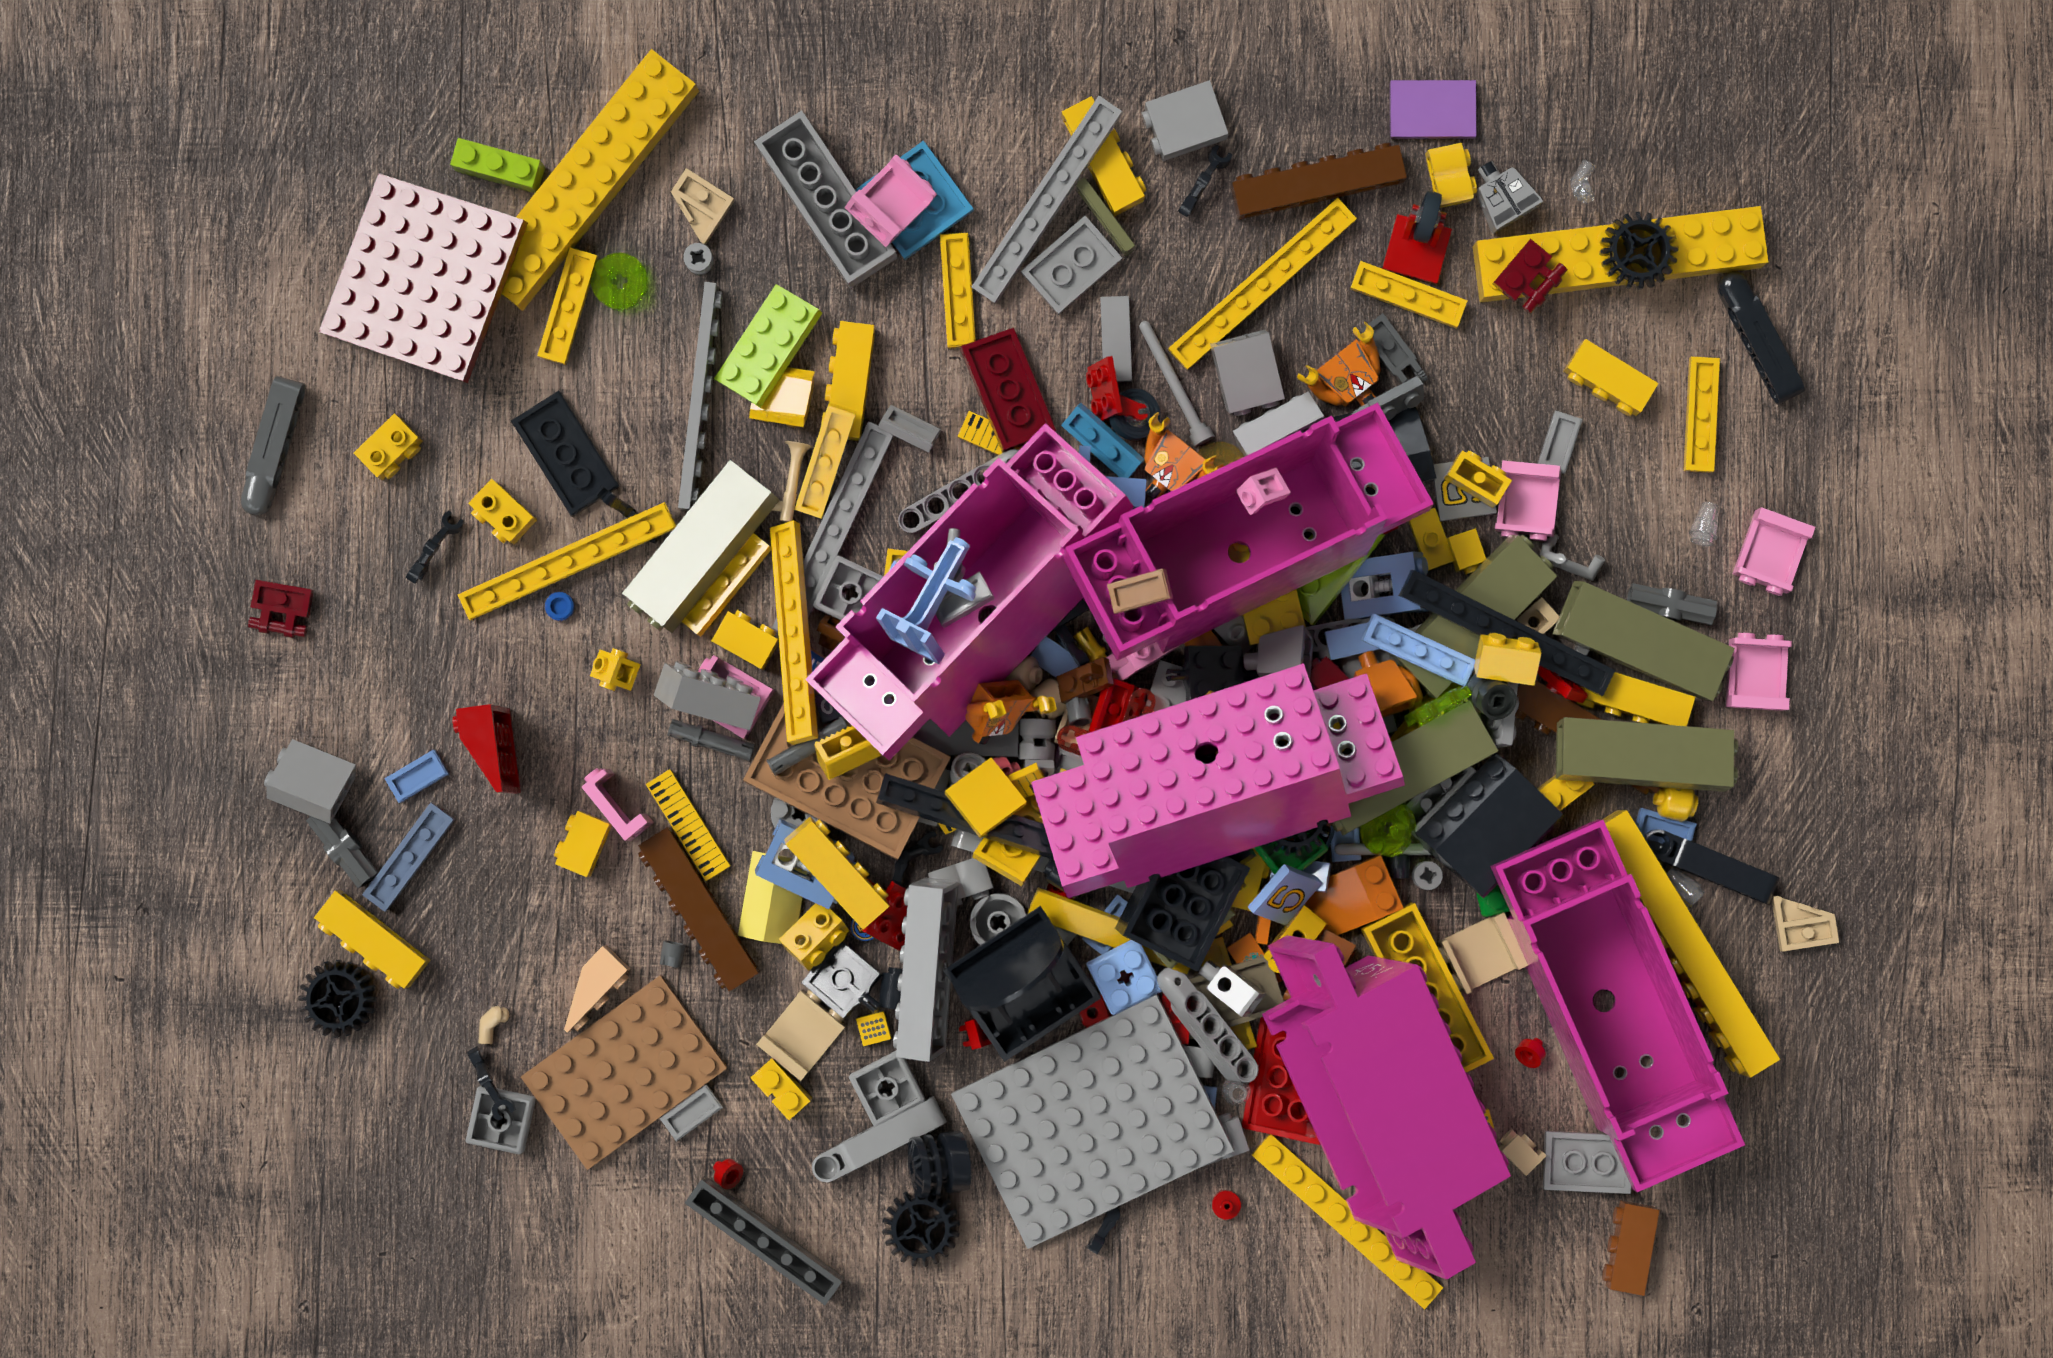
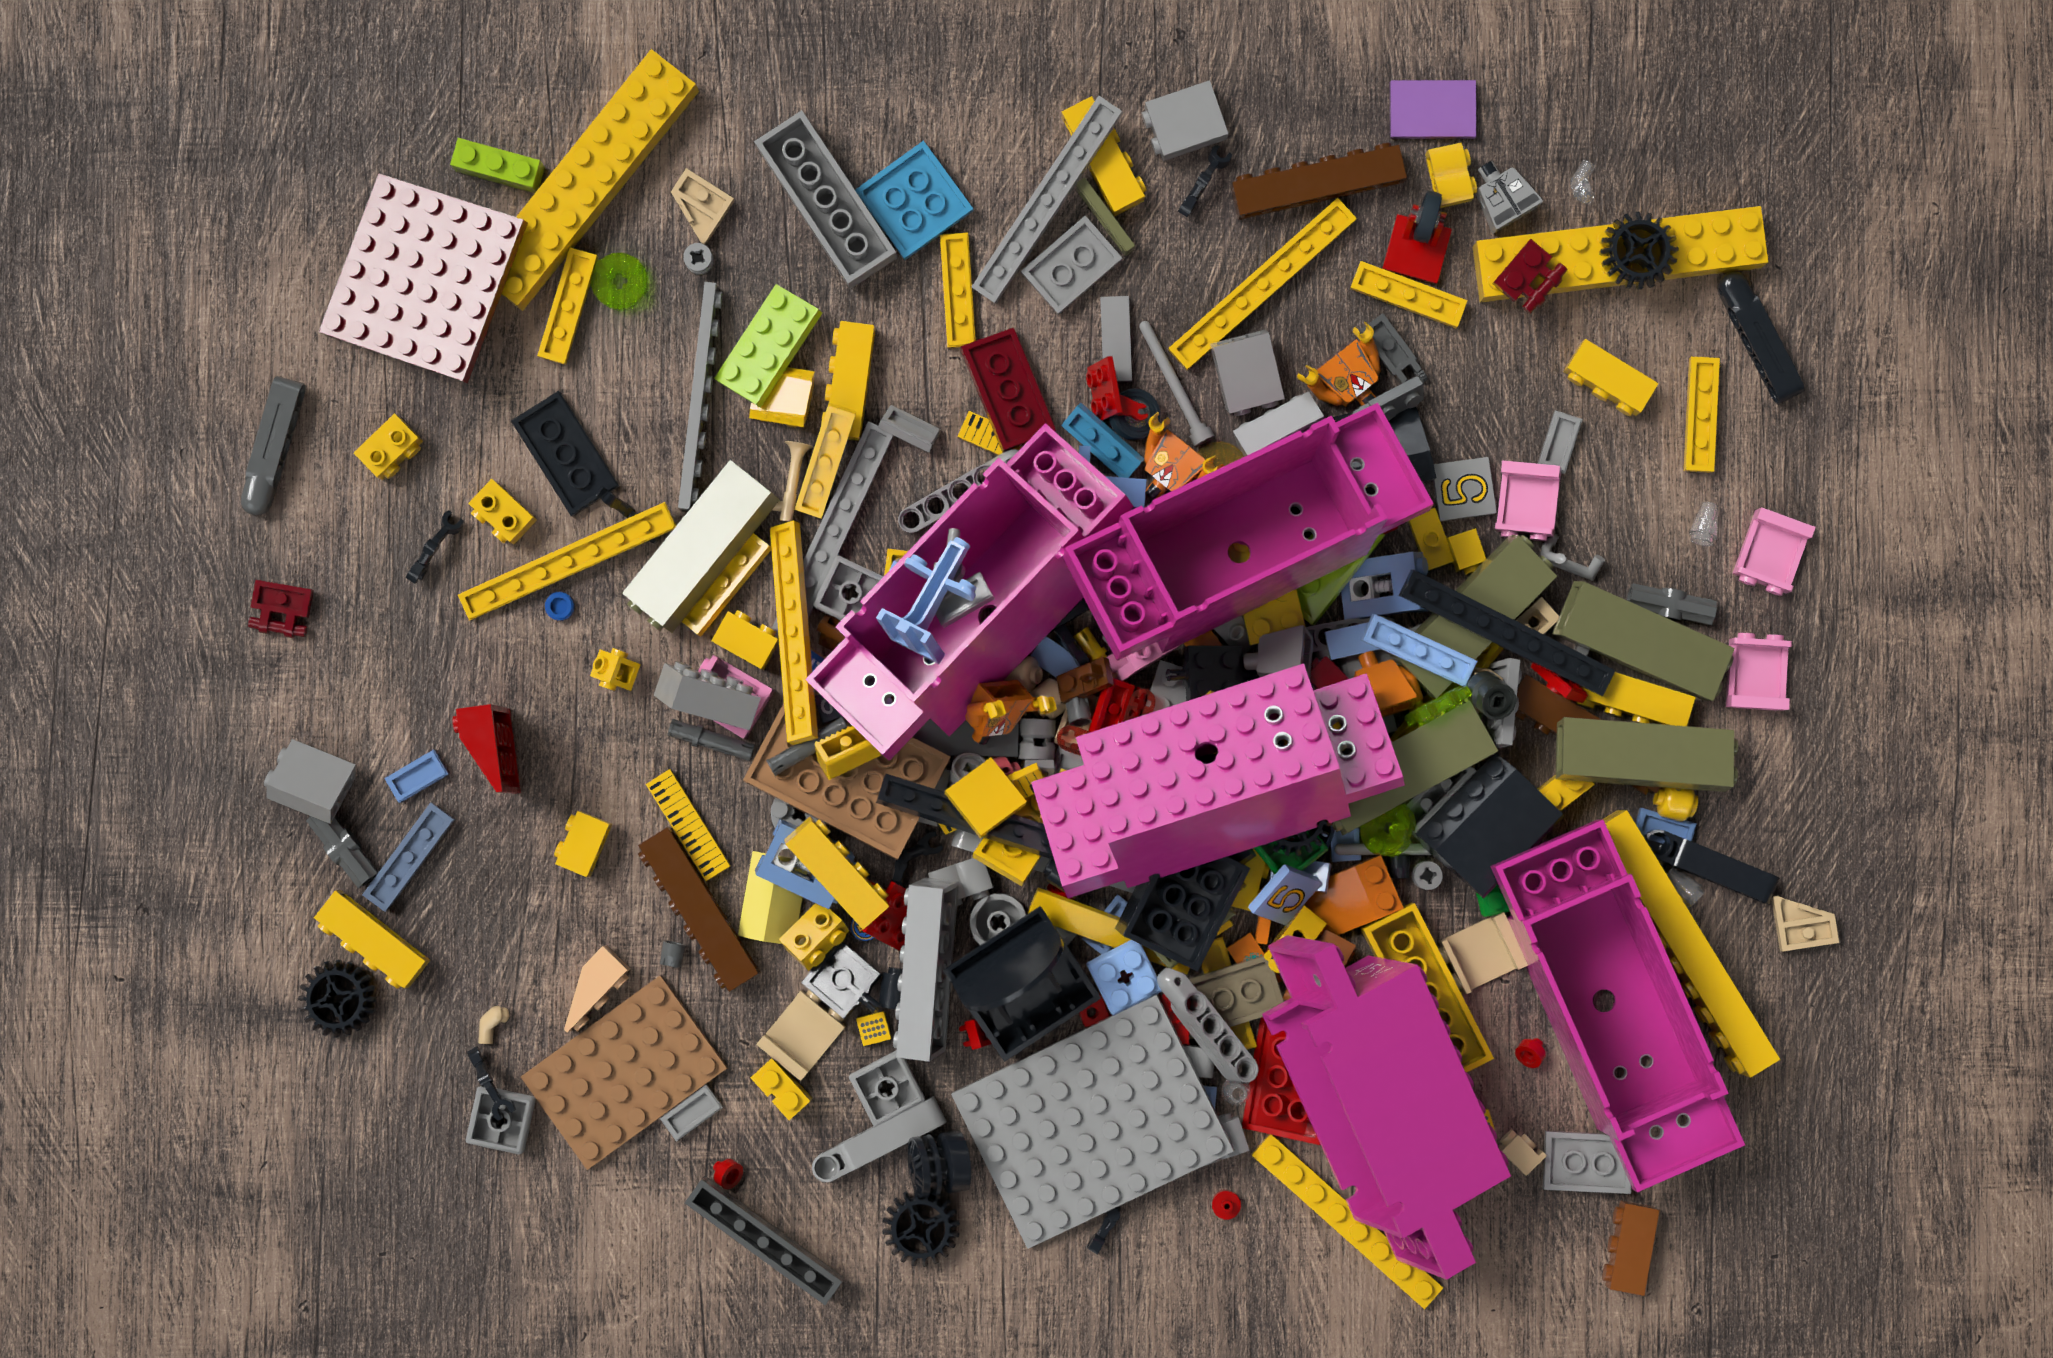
(624, 826): bright pink panel -> none
(891, 200): bright pink panel -> none
(1140, 591): medium nougat tile -> none
(1243, 994): torso -> none
(1262, 490): bright pink bracket -> none
(1477, 478): yellow brick -> none
(1507, 659): yellow brick -> none

